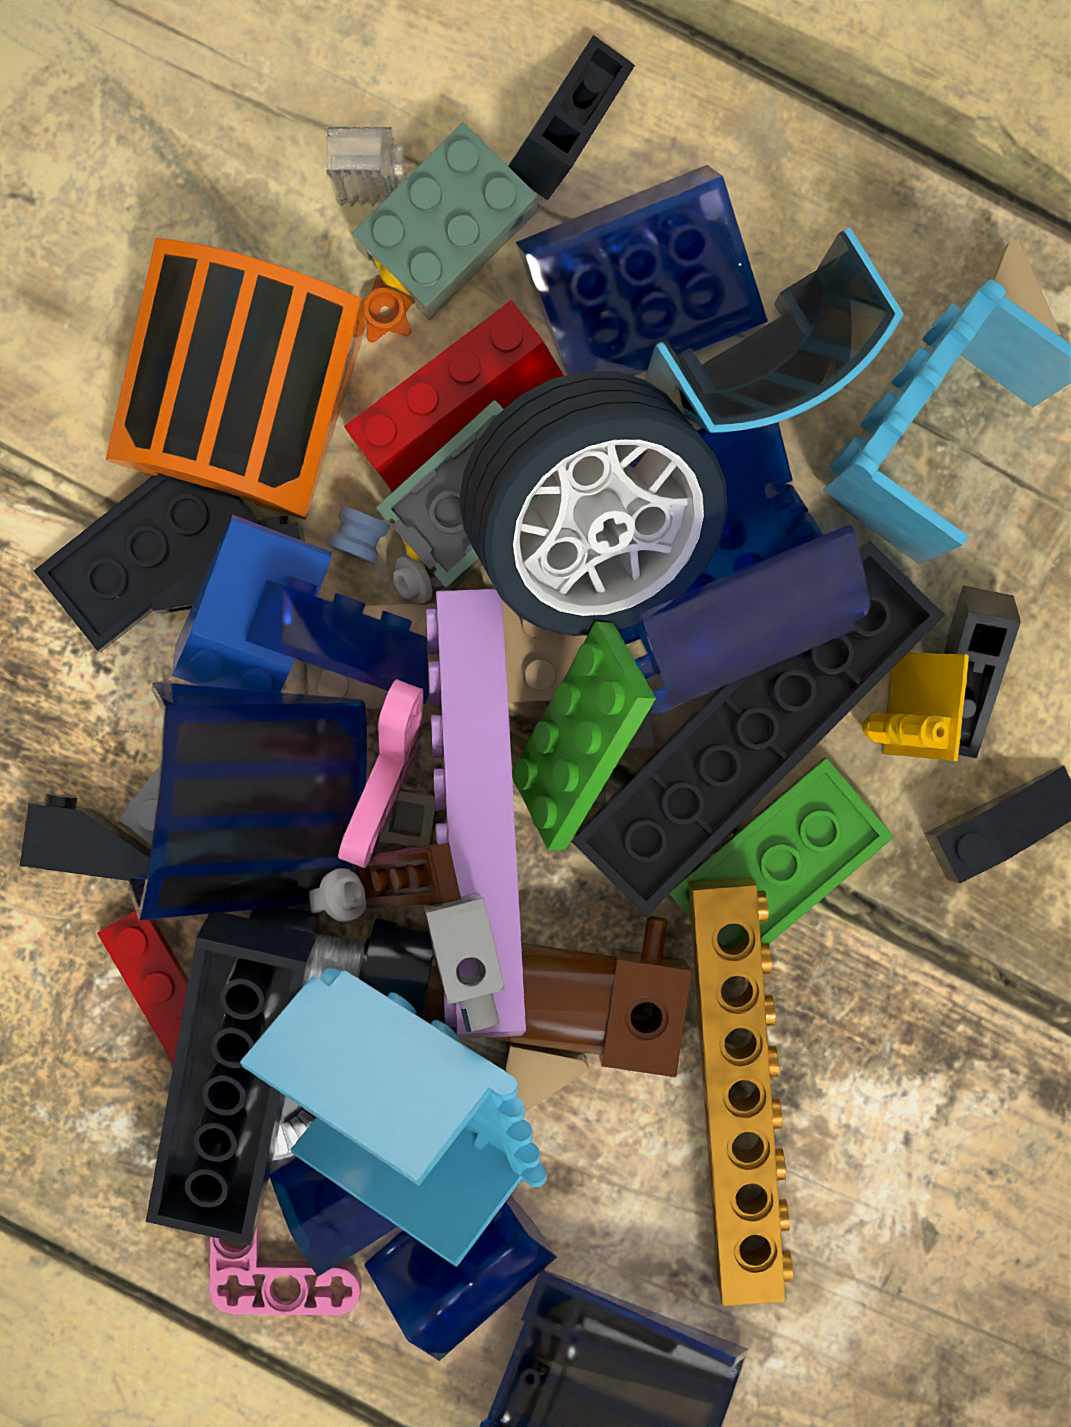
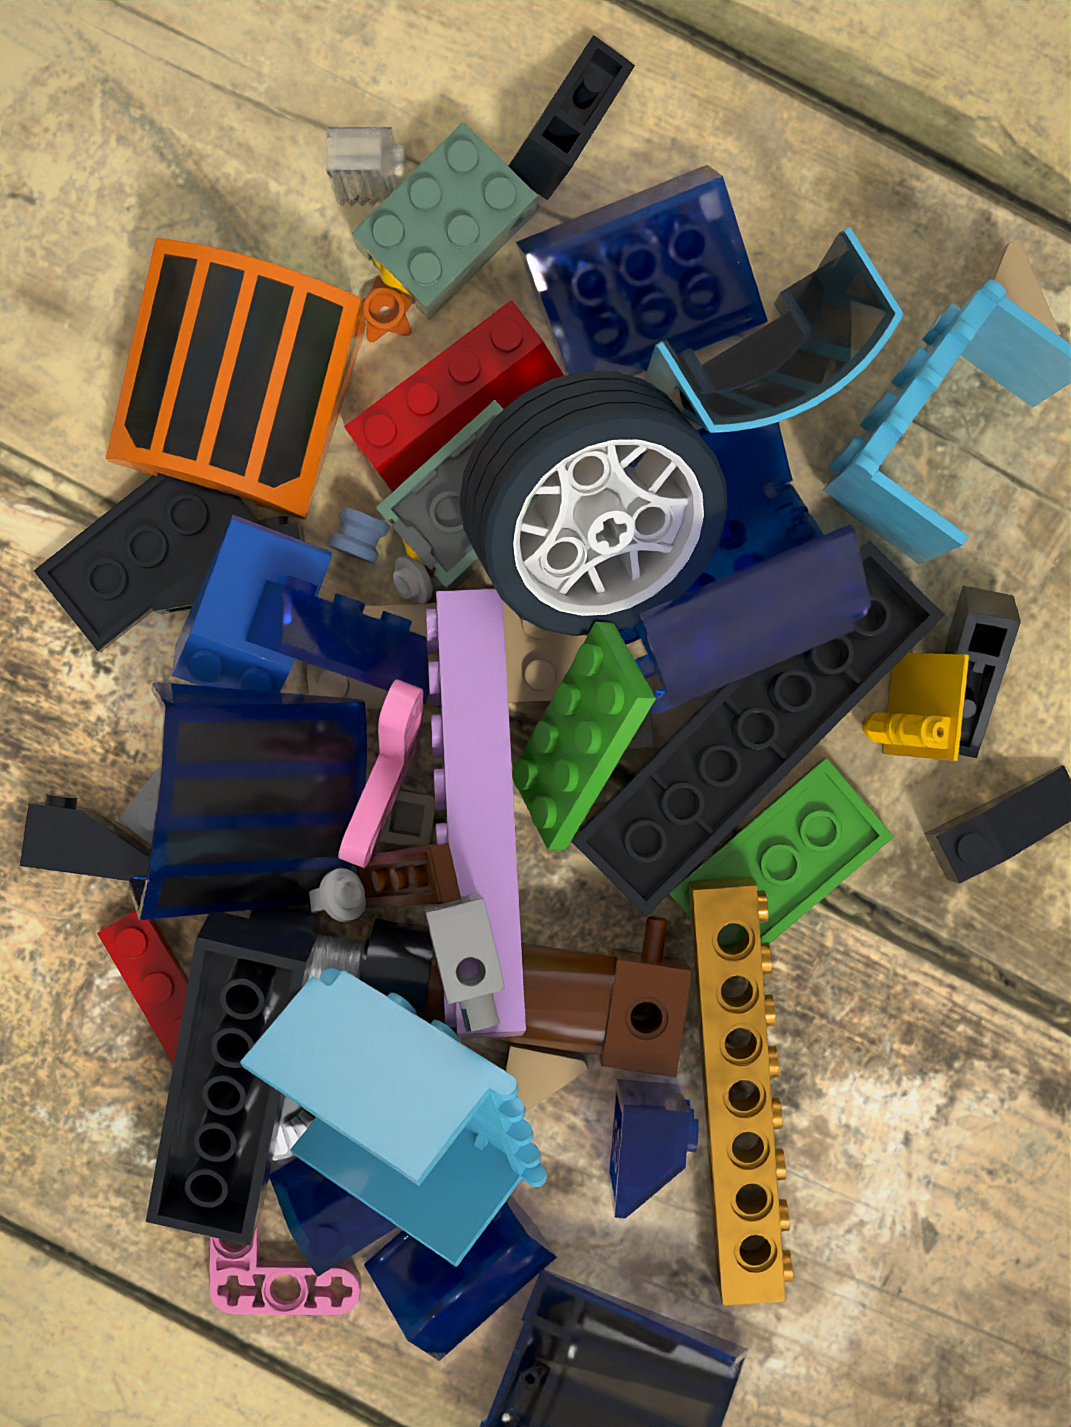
(648, 1141): none -> clear blue slope

